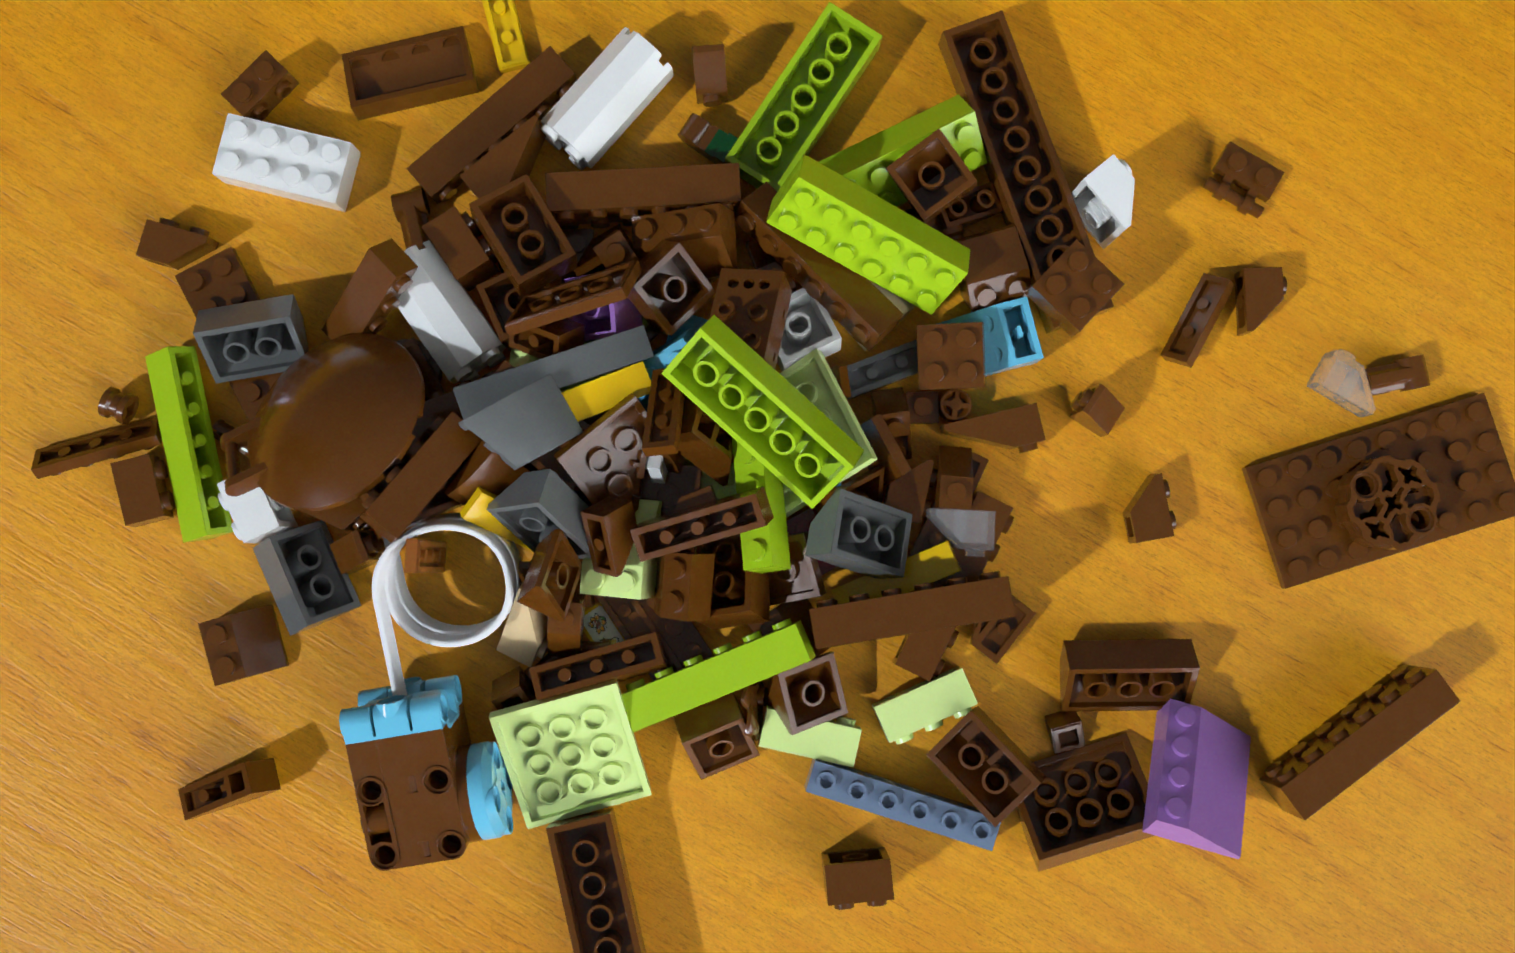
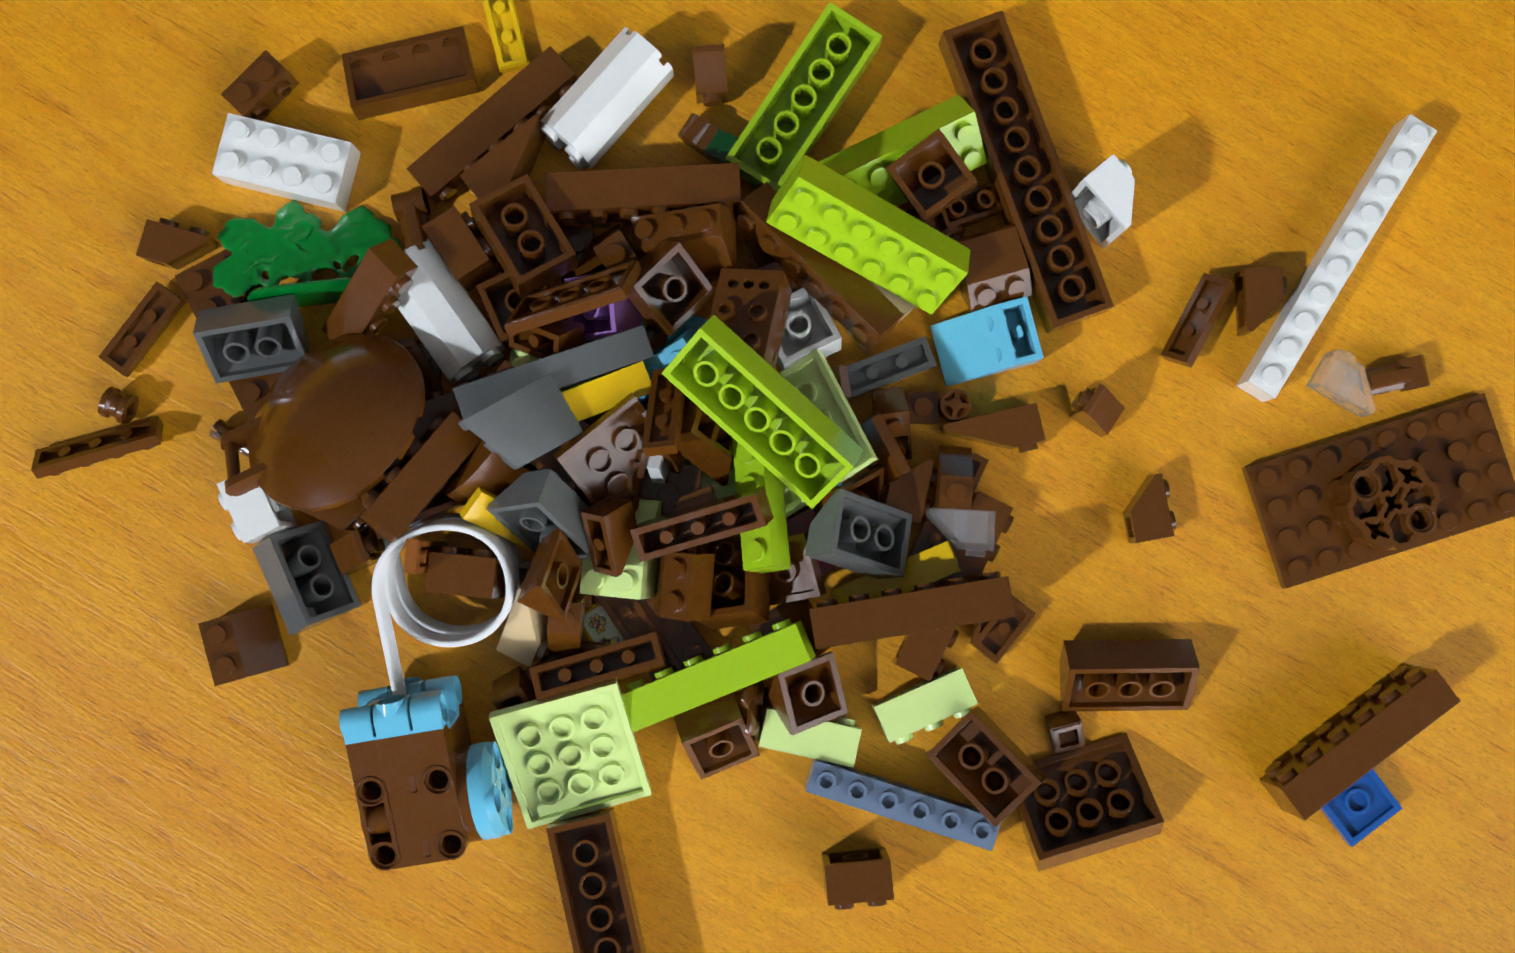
(142, 329): none -> reddish brown plate
(143, 490): reddish brown brick -> none
(188, 442): lime brick -> none
(229, 788): reddish brown slope -> none
(295, 249): none -> green plant
(463, 574): none -> reddish brown brick
(951, 356): reddish brown brick -> none
(1074, 288): reddish brown brick -> none
(1197, 780): medium lavender slope -> none
(1246, 172): reddish brown plate -> none
(1336, 258): none -> white brick
(1361, 808): none -> blue plate

